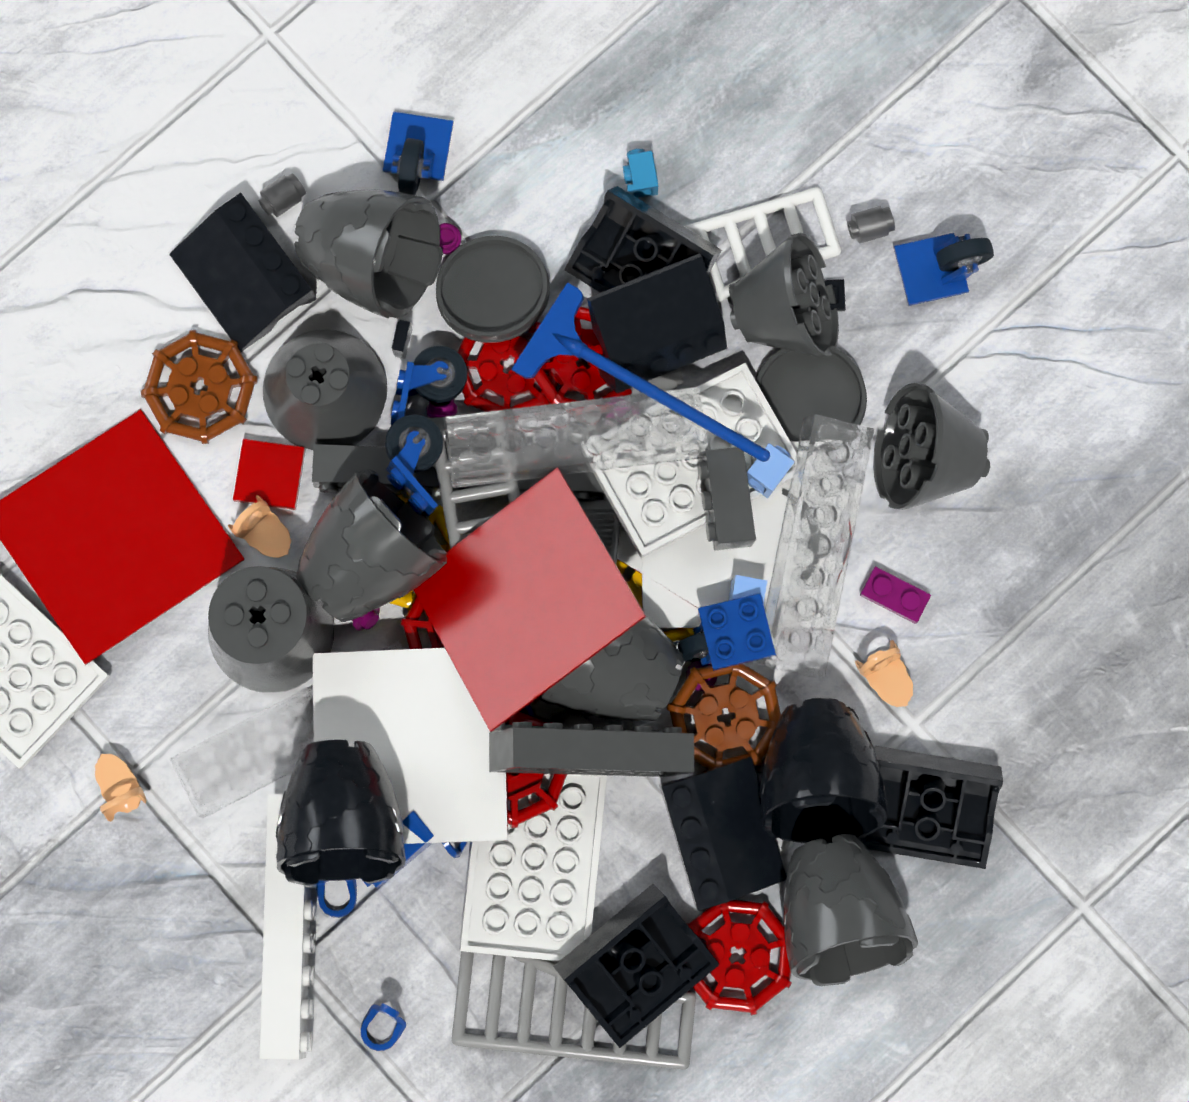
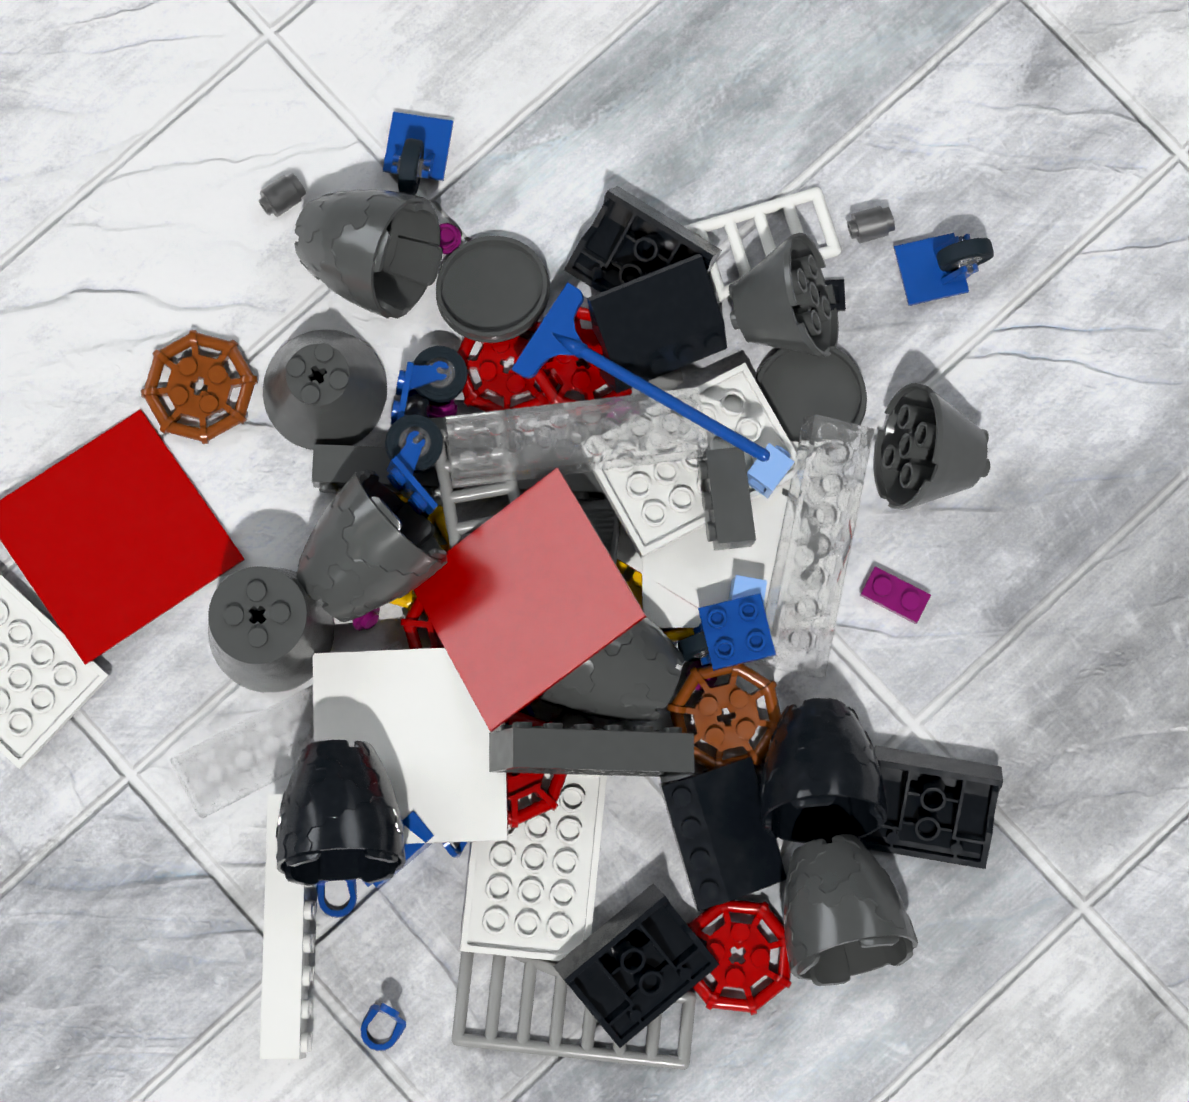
(117, 786): light nougat piece -> none
(241, 272): black piece -> none
(262, 530): light nougat piece -> none
(269, 472): red tile -> none
(401, 339): black tile -> none
(640, 173): dark azure brick -> none
(888, 676): light nougat piece -> none

